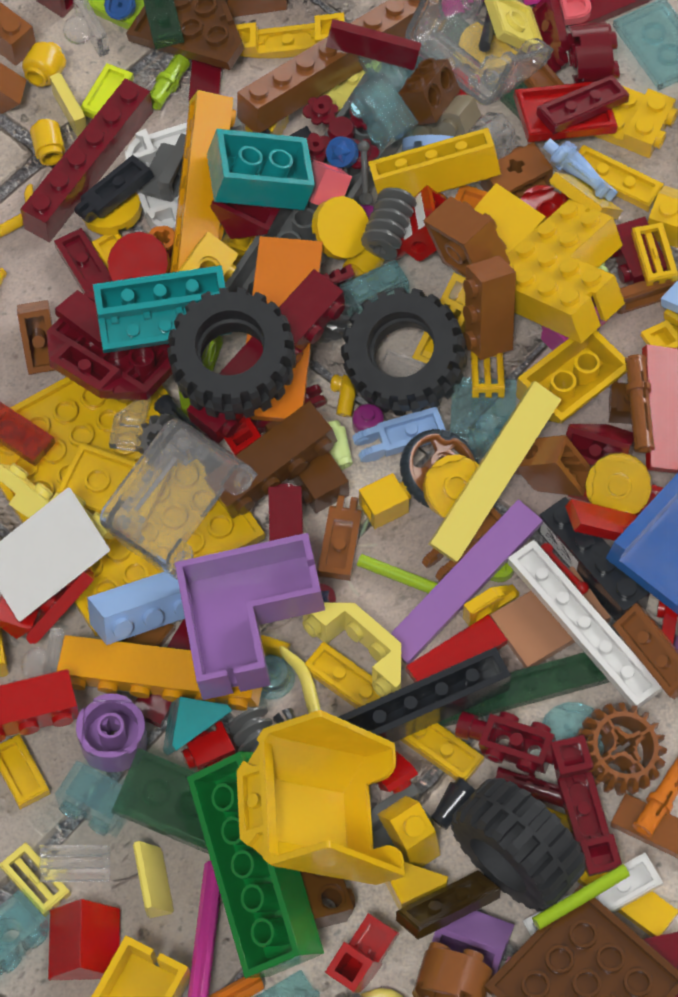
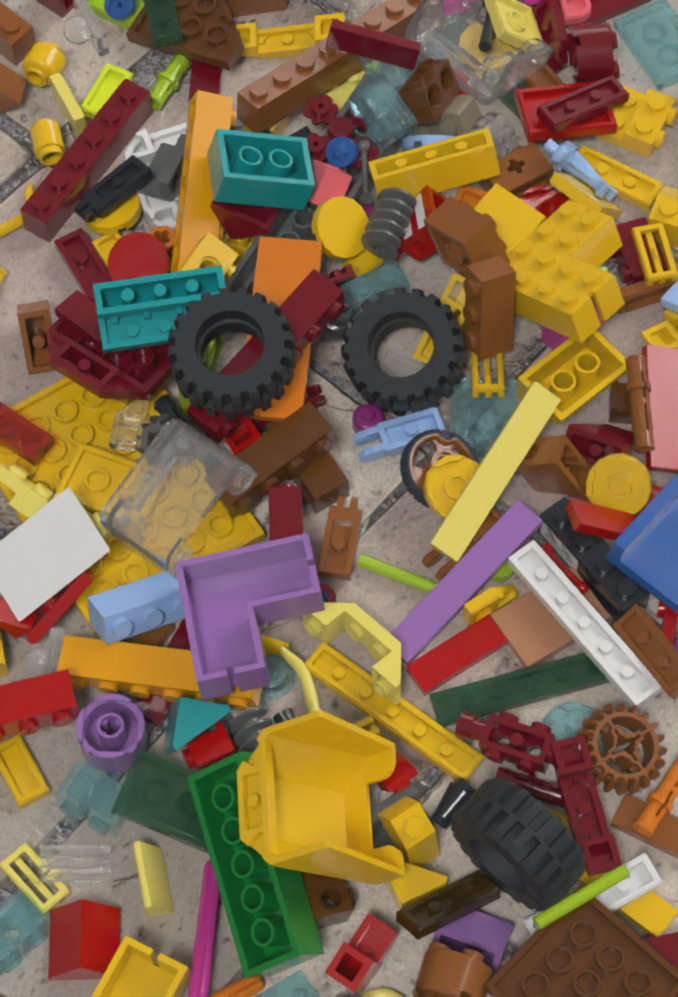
(340, 450): yellowish green cone -> none
(347, 394): yellow arm -> none
(384, 500): yellow brick -> none
(434, 697): black brick -> none

